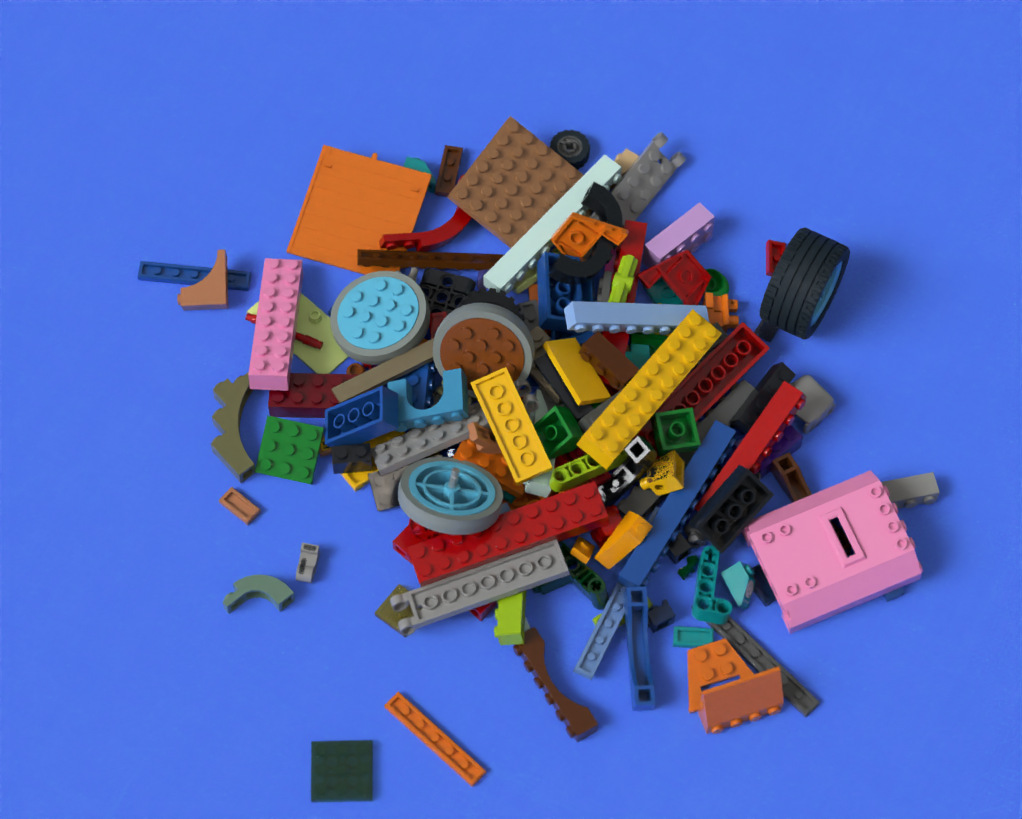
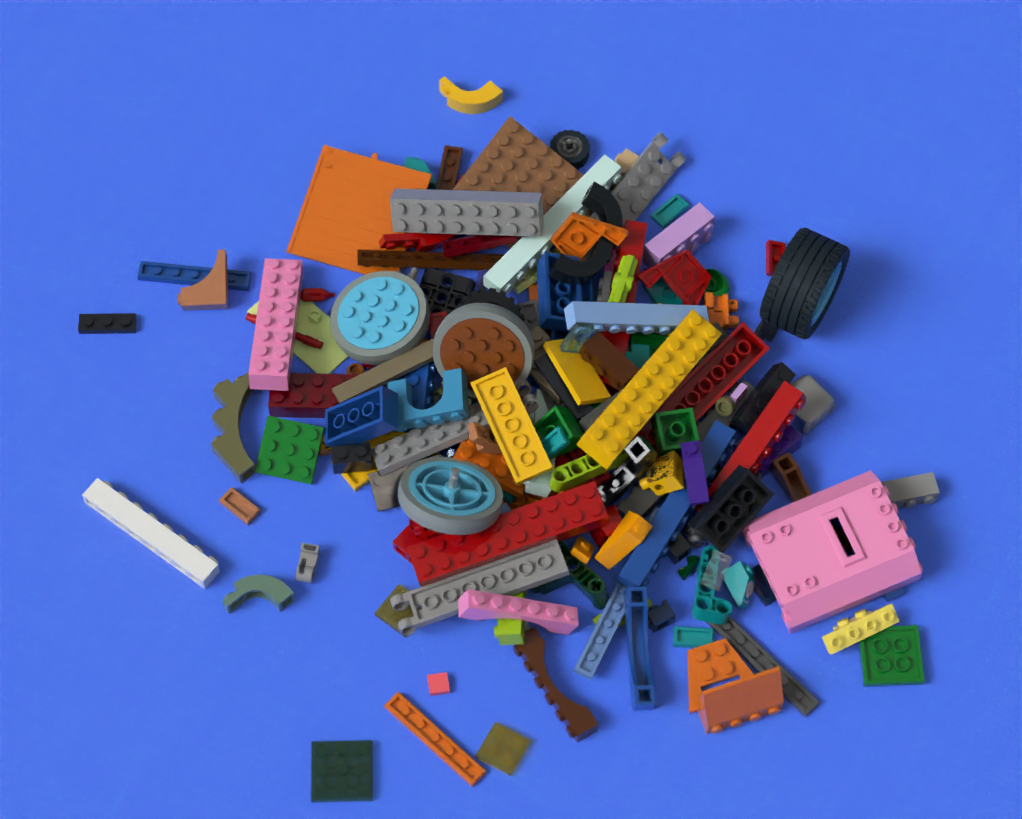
(107, 323): none -> black plate
(151, 533): none -> white brick
(315, 295): none -> red piece
(438, 684): none -> coral tile
(467, 212): none -> light grey brick
(471, 101): none -> yellow arch
(474, 243): none -> dark red plate
(486, 605): none -> bright pink arch
(503, 749): none -> clear yellow plate
(555, 441): none -> teal tile
(576, 337): none -> clear light blue tile
(669, 211): none -> teal tile
(694, 472): none -> dark purple slope
(716, 570): none -> clear tile
(725, 406): none -> olive tile
(739, 393): none -> lavender tile
(859, 627): none -> light yellow bracket
(892, 657): none -> green plate

